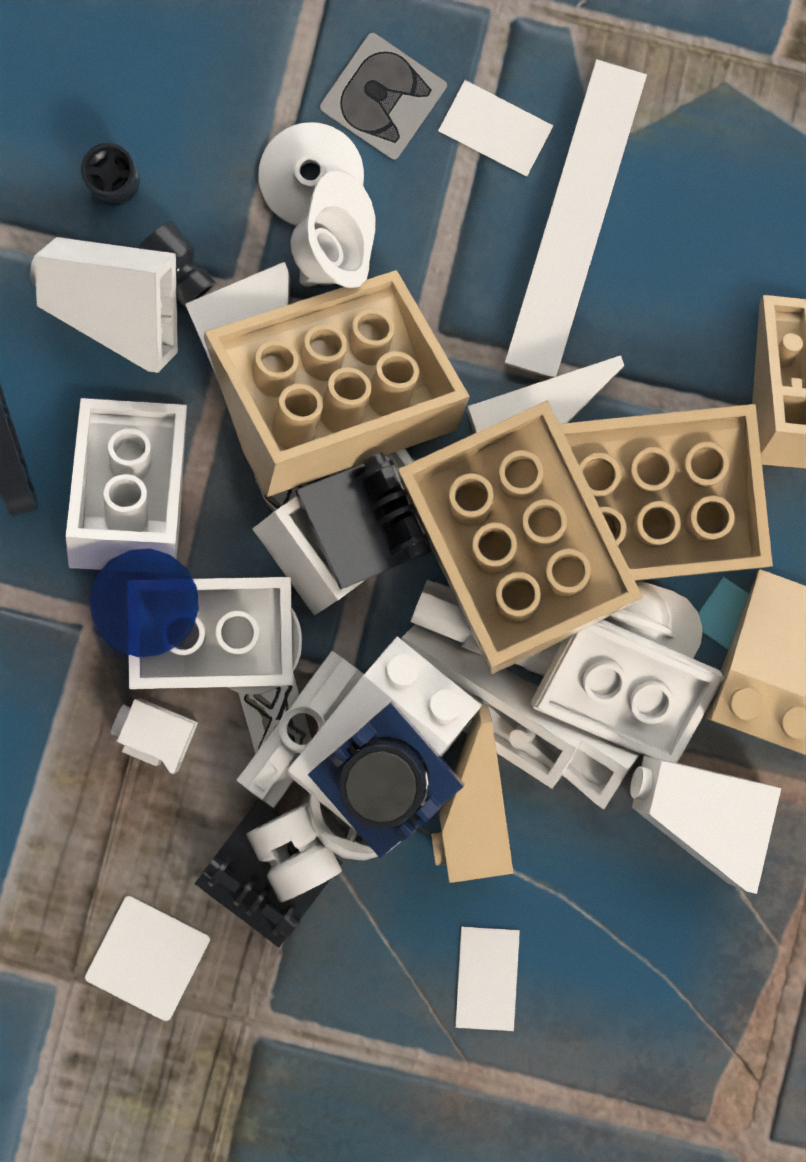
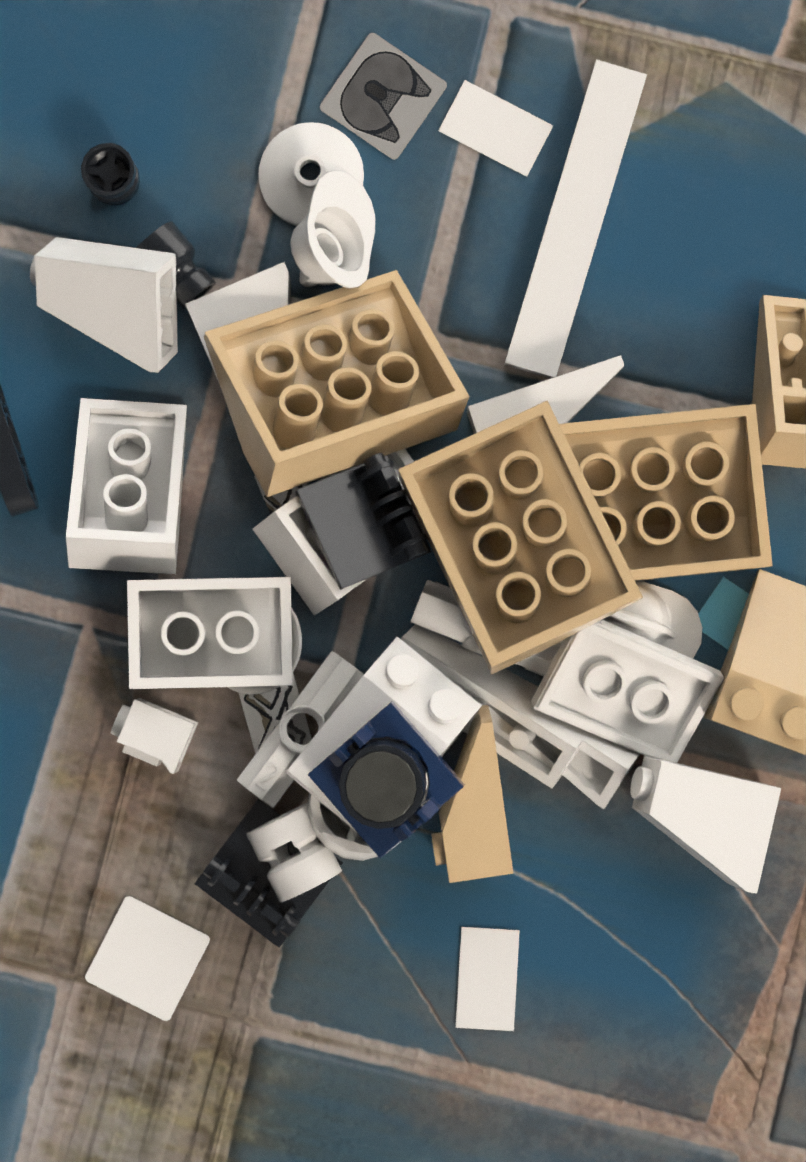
(144, 602): clear blue tile -> none

